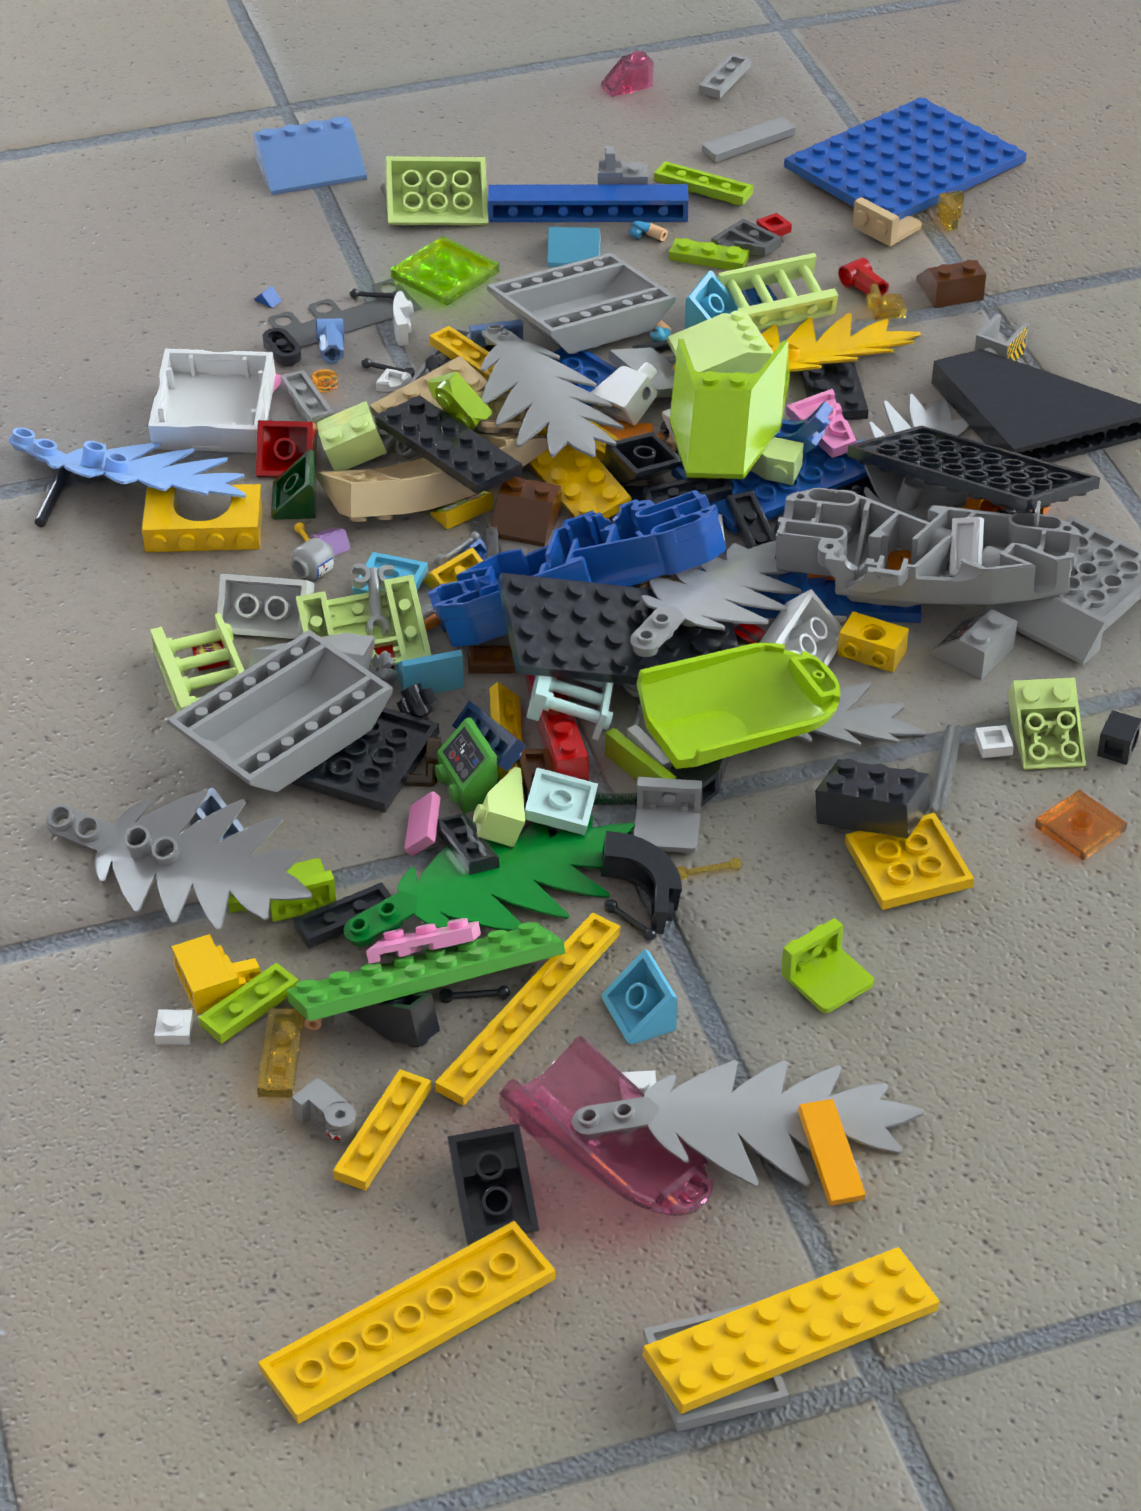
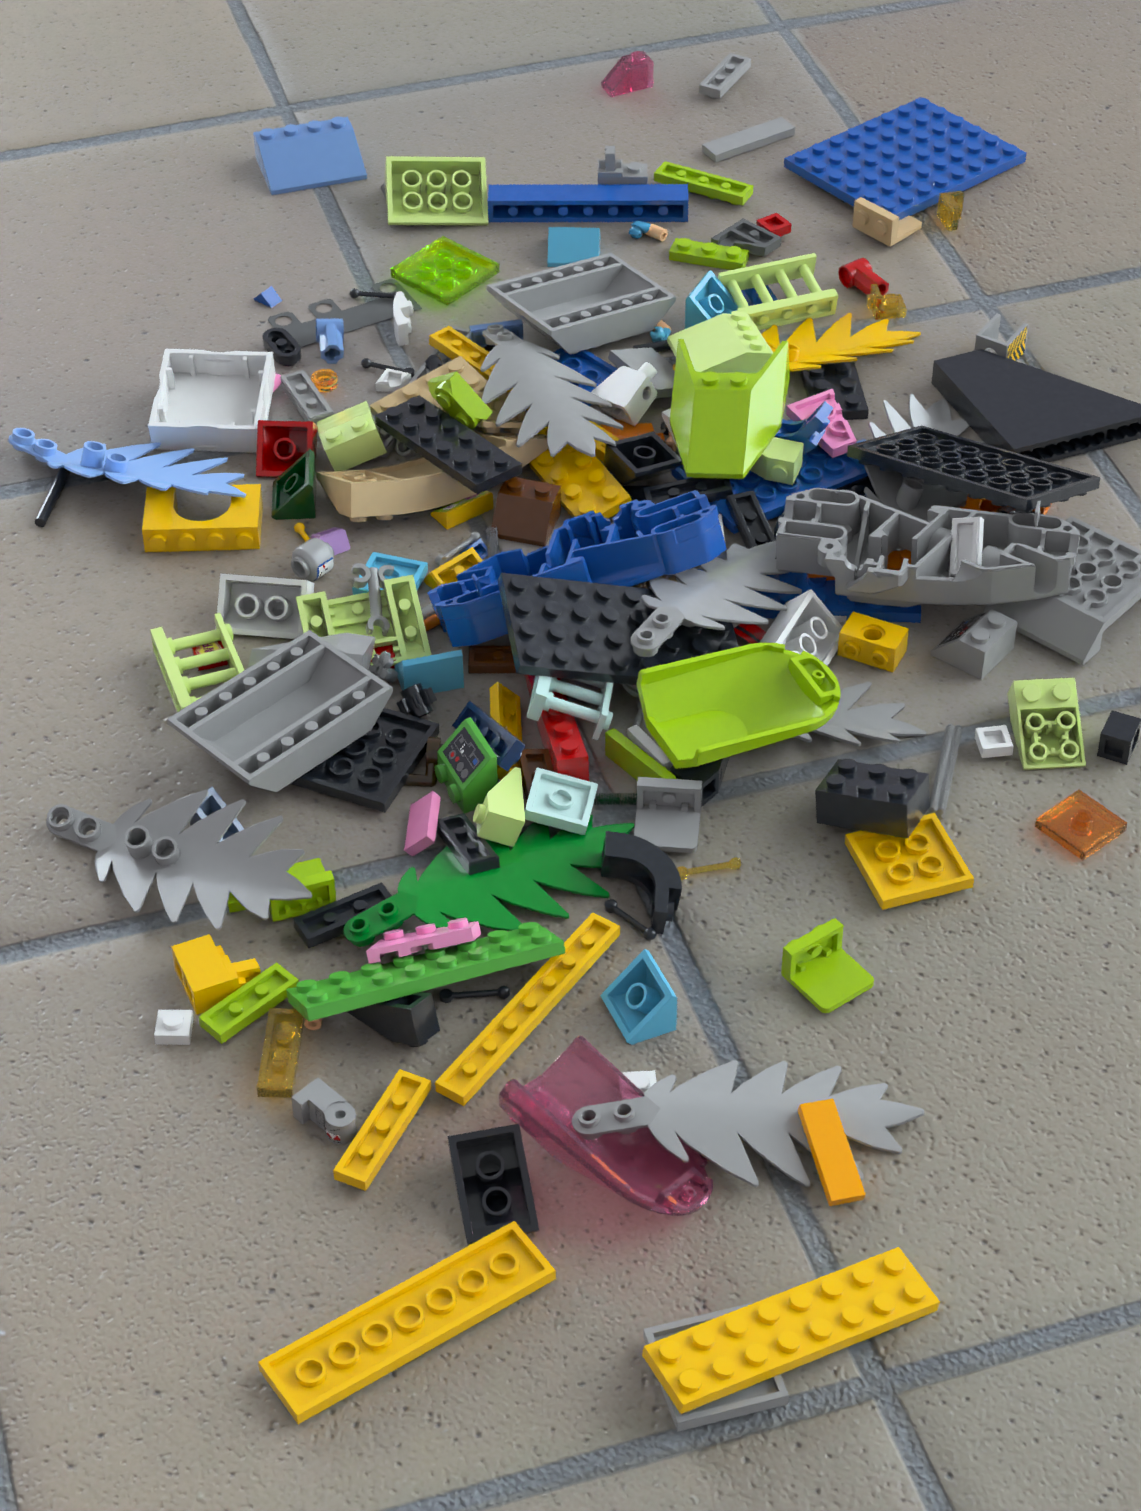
(953, 283): reddish brown slope -> none

